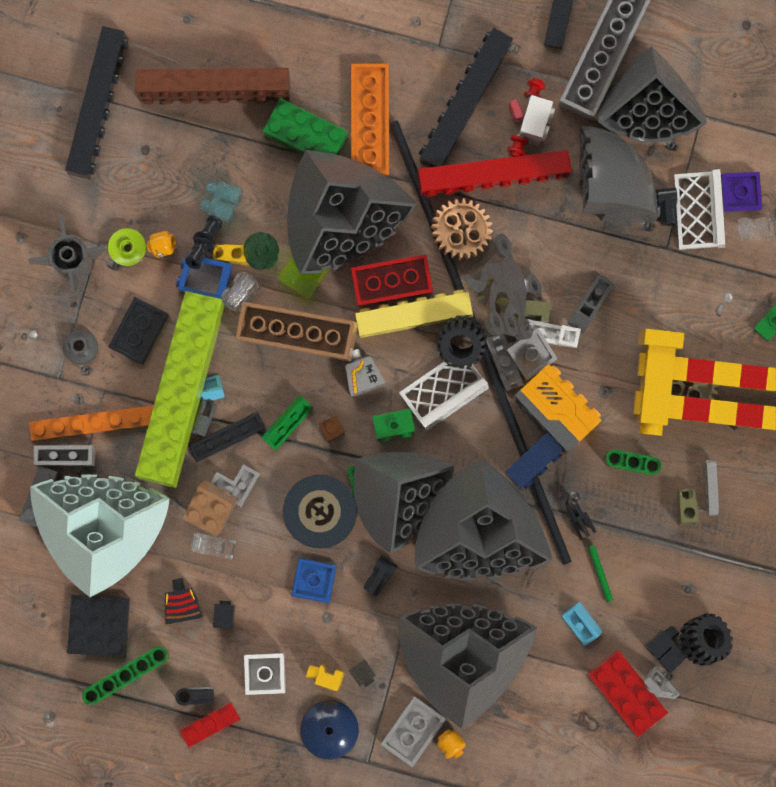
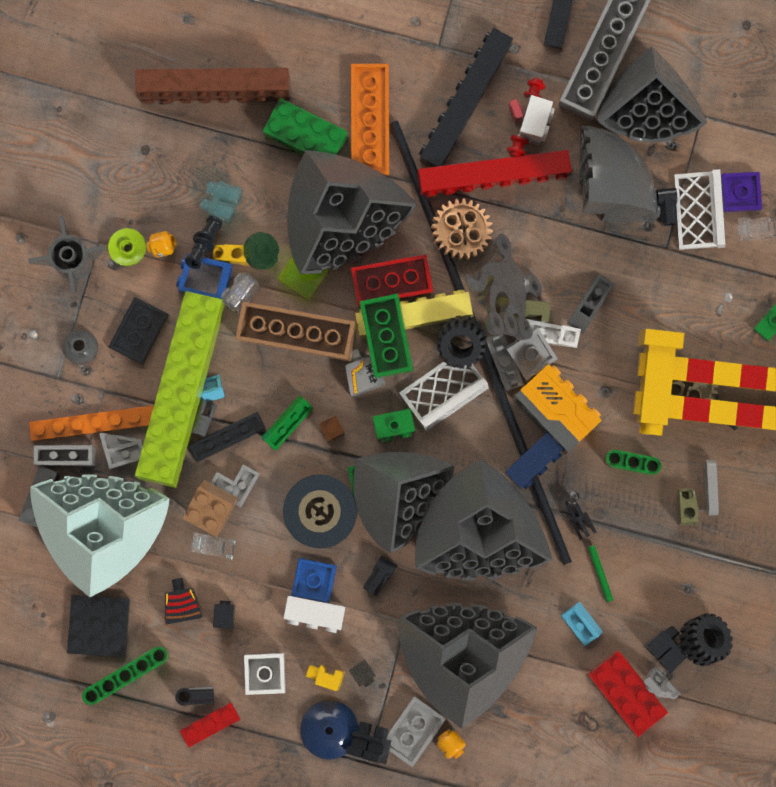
(96, 103): black brick -> none
(120, 449): none -> light grey wing
(314, 614): none -> white brick
(370, 747): none -> black hips
(386, 336): none -> green brick

